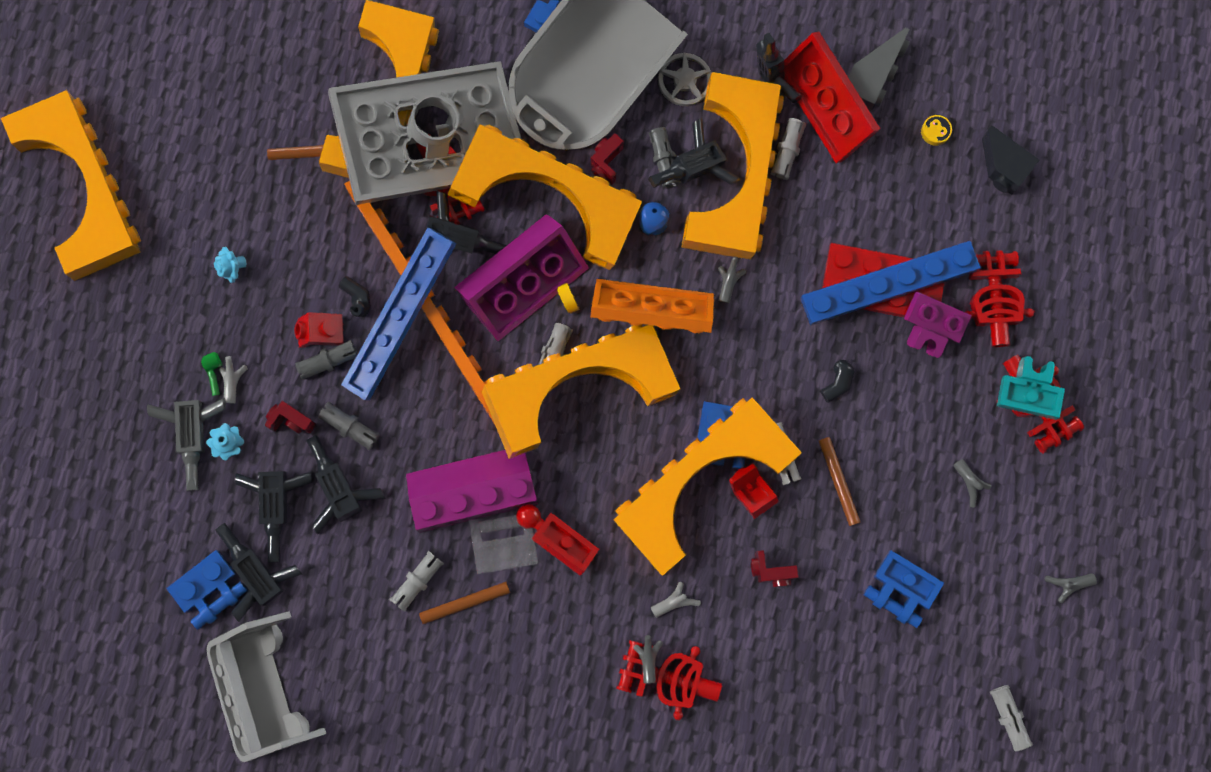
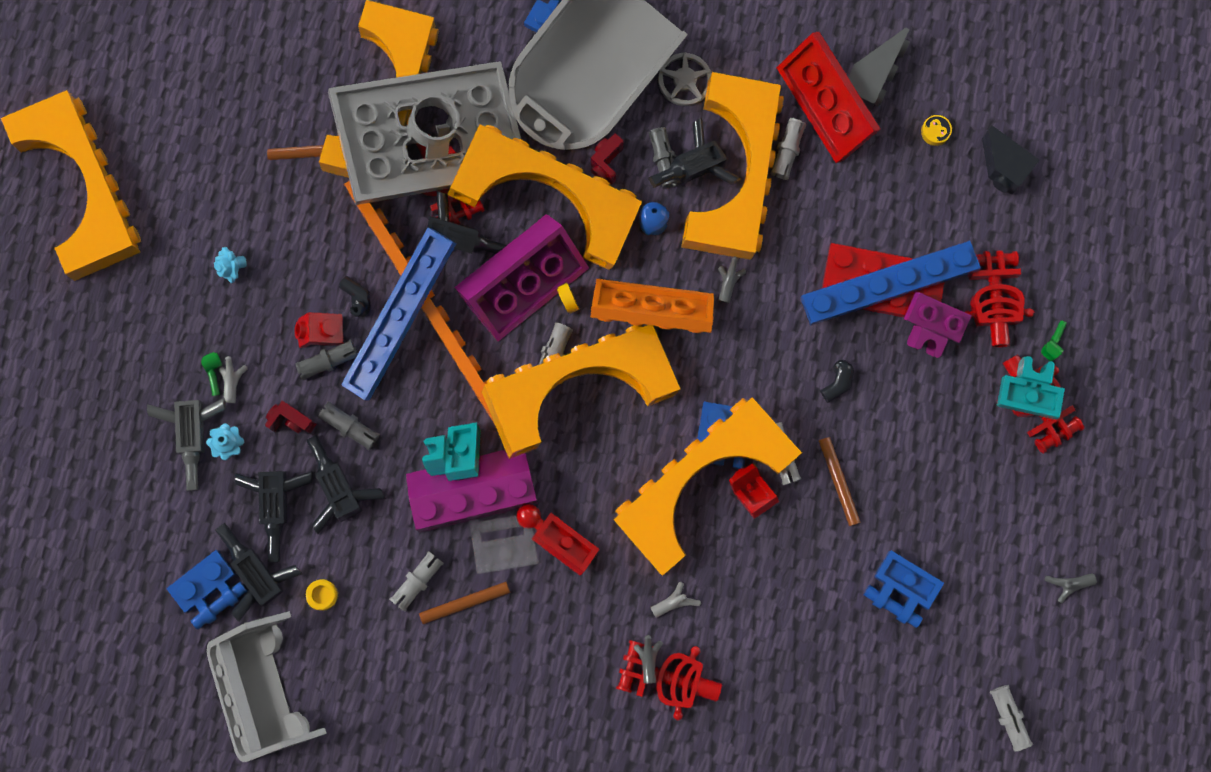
(321, 594): none -> yellow tile
(456, 455): none -> teal plate
(772, 67): black piece -> none
(778, 576): dark red bracket -> none
(971, 480): dark grey bar -> none
(1052, 349): none -> green hand

